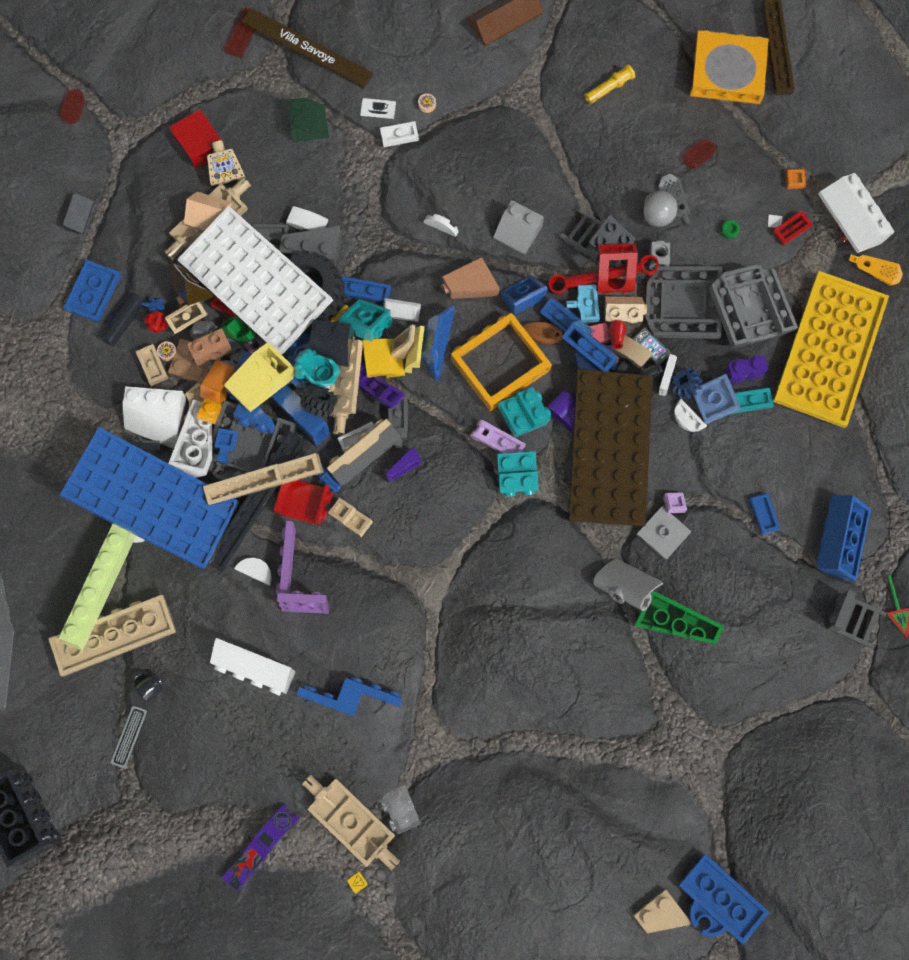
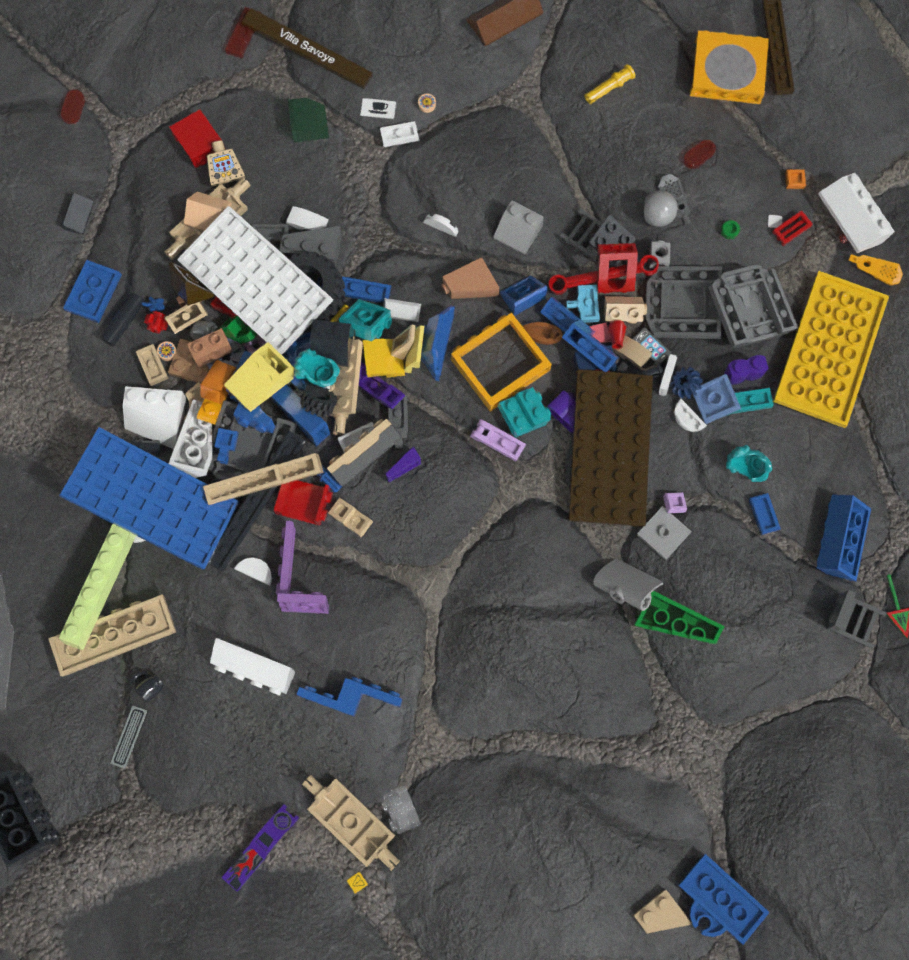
(517, 473): teal plate -> none
(749, 463): none -> teal hair

